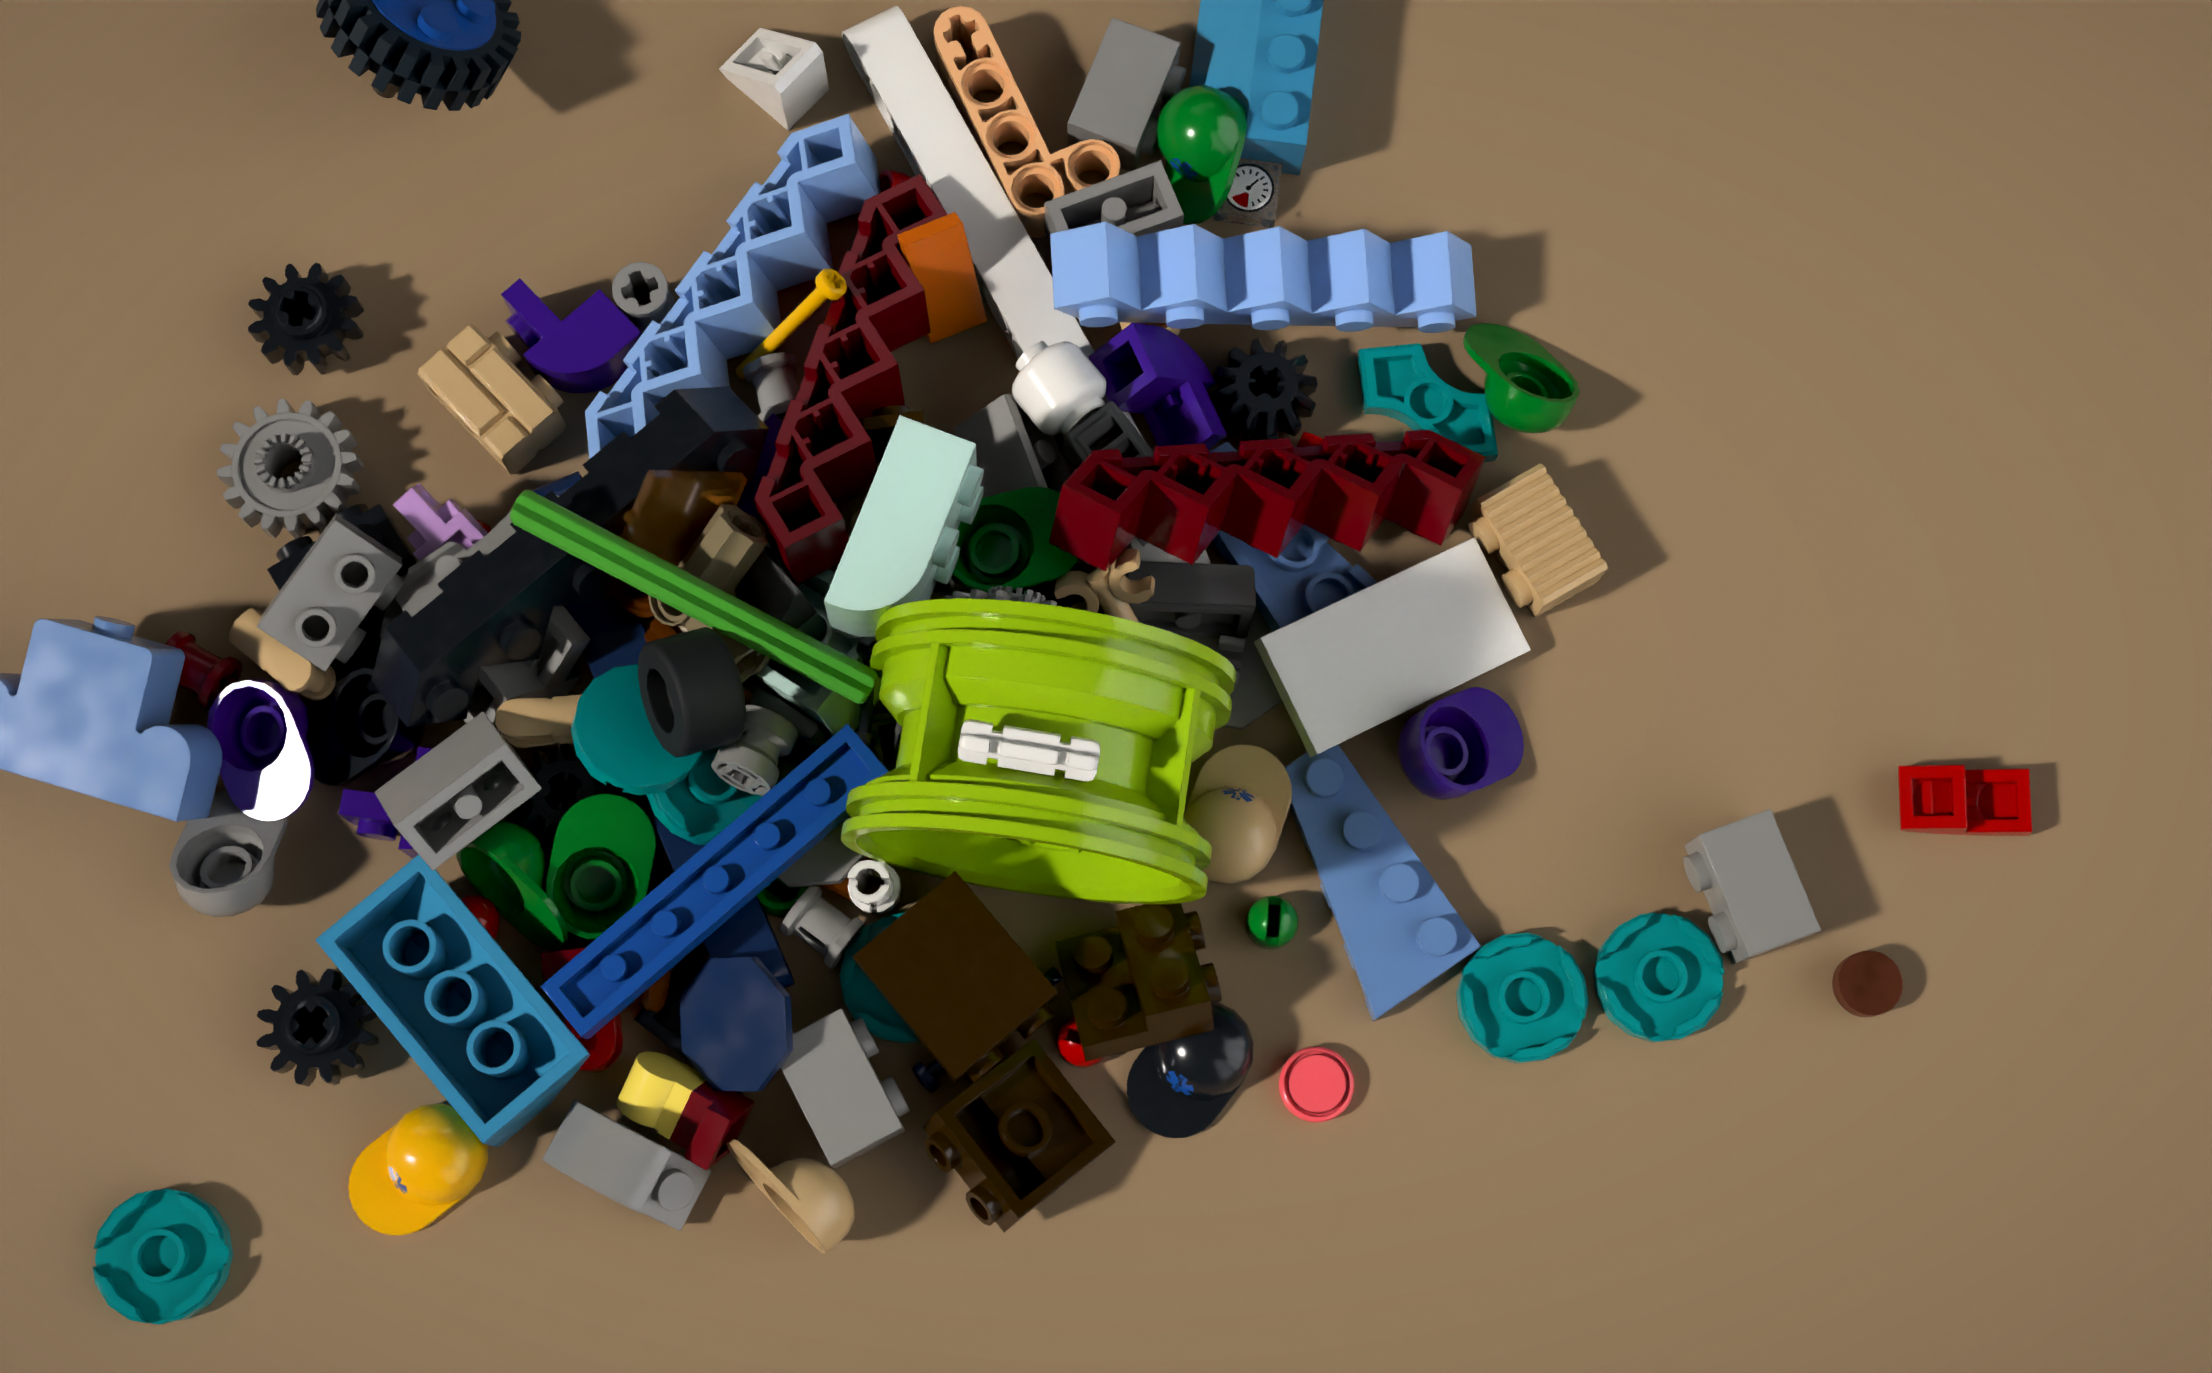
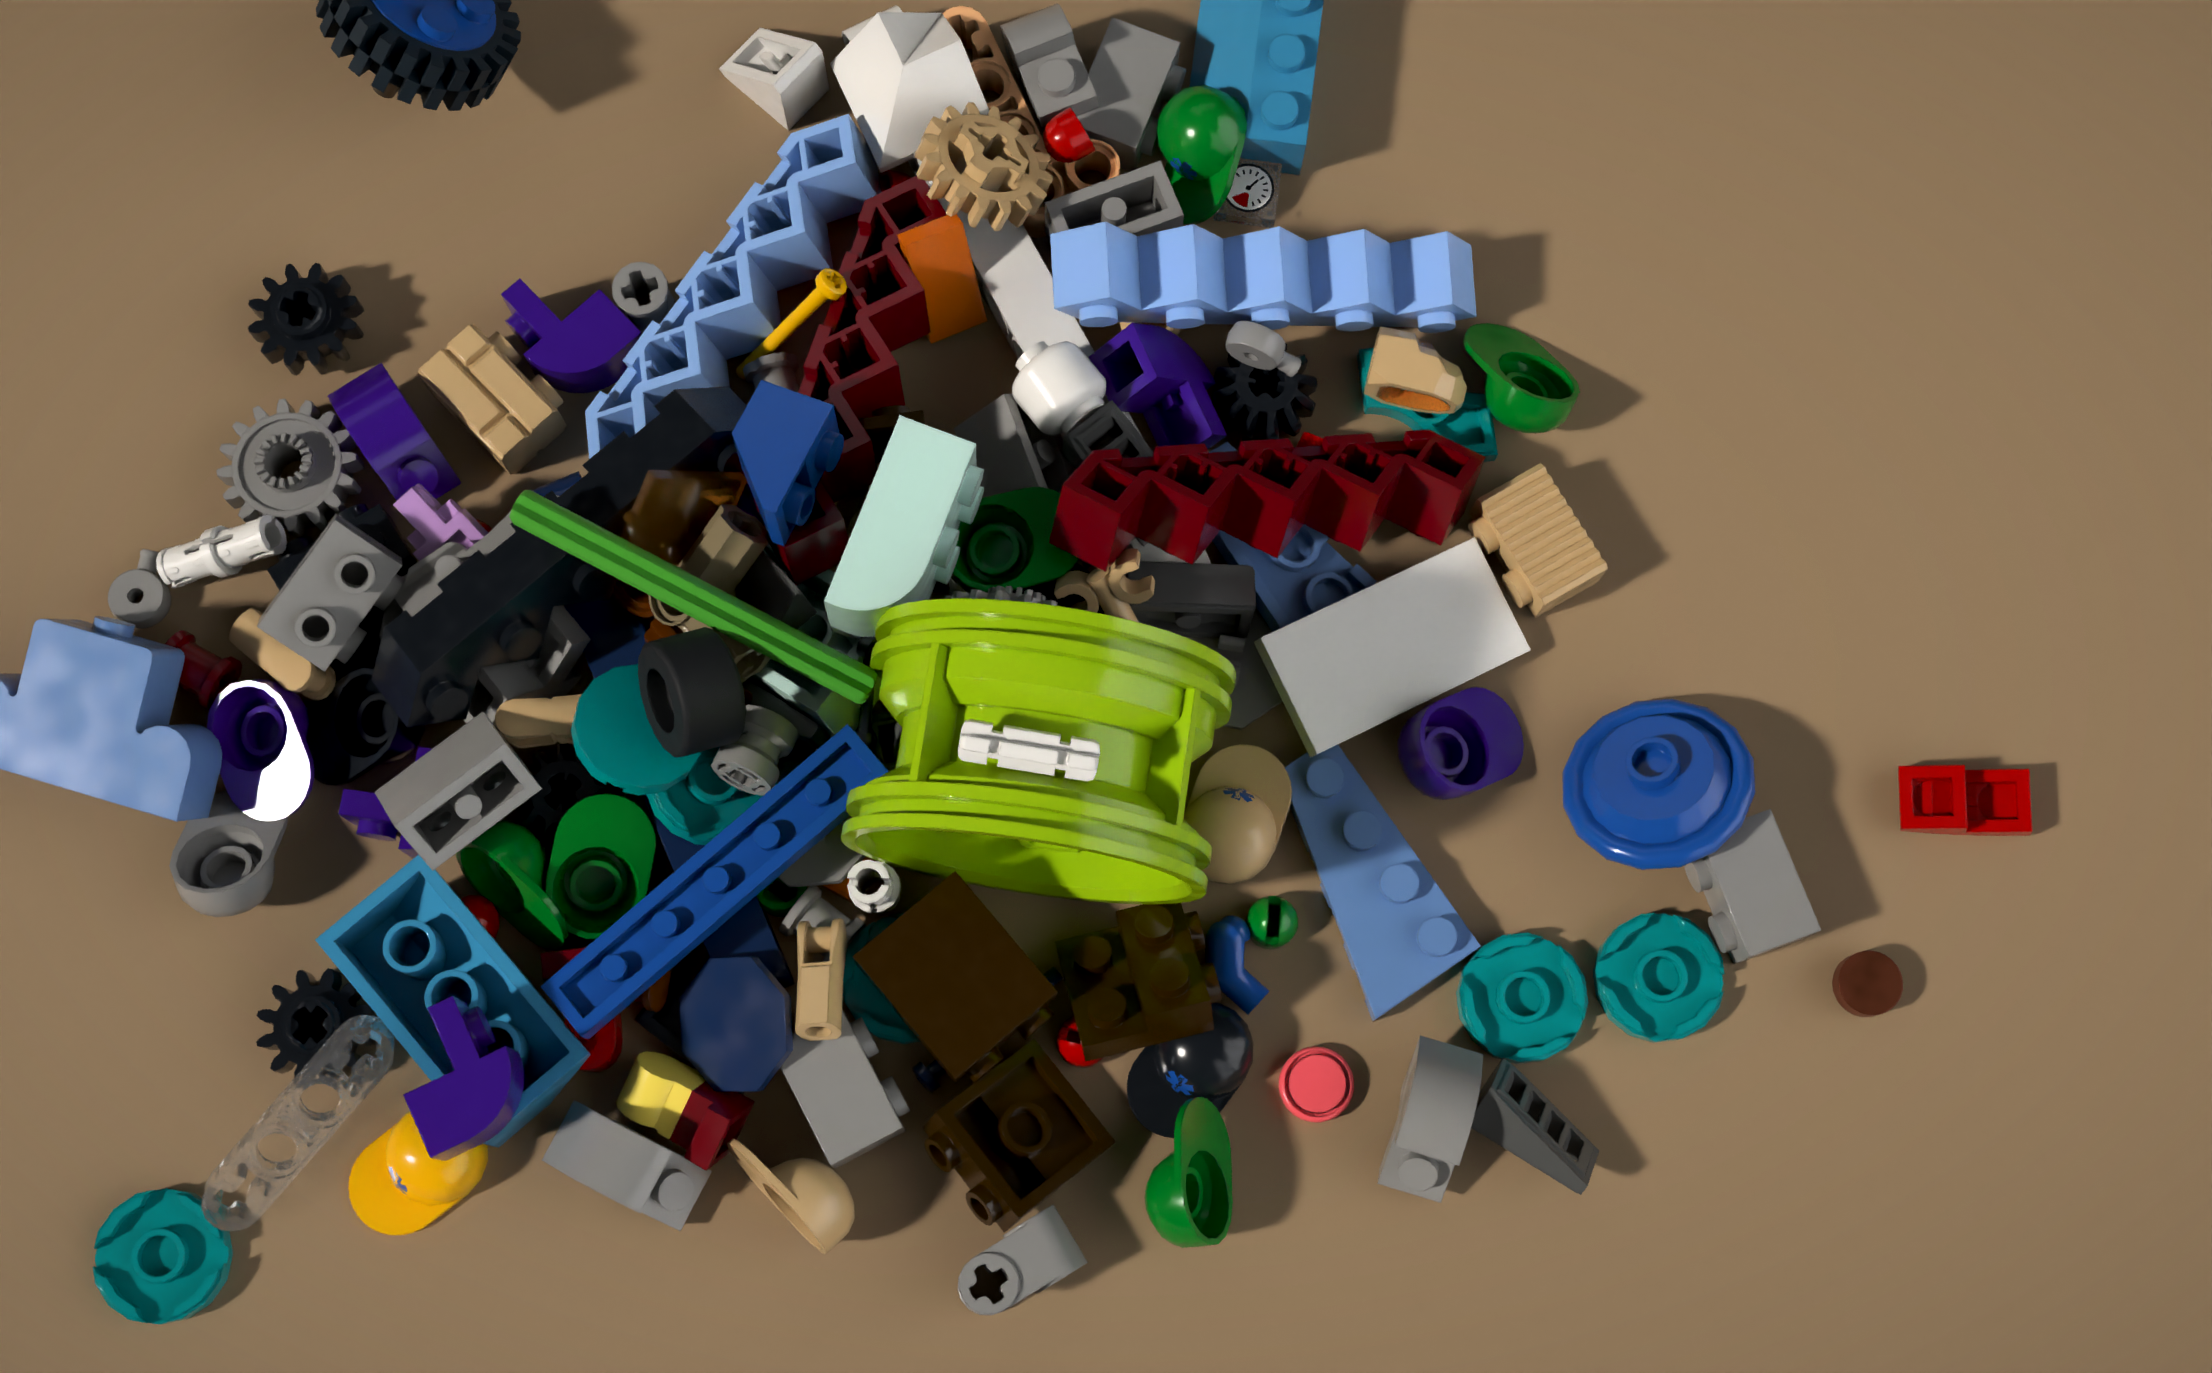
(131, 585): none -> light grey piece
(221, 551): none -> white pin
(292, 1118): none -> clear beam
(392, 435): none -> dark purple brick
(474, 1098): none -> dark purple brick
(783, 451): none -> blue slope
(820, 982): none -> tan bar
(900, 77): none -> white slope
(983, 166): none -> tan gear
(1030, 1259): none -> light grey piece
(1048, 64): none -> light grey brick
(1066, 138): none -> red hinge
(1192, 1186): none -> green cap
(1226, 951): none -> blue arm
(1260, 348): none -> light grey piece
(1413, 375): none -> tan rock
(1432, 1119): none -> light grey brick
(1532, 1128): none -> dark grey slope
(1658, 784): none -> blue piece

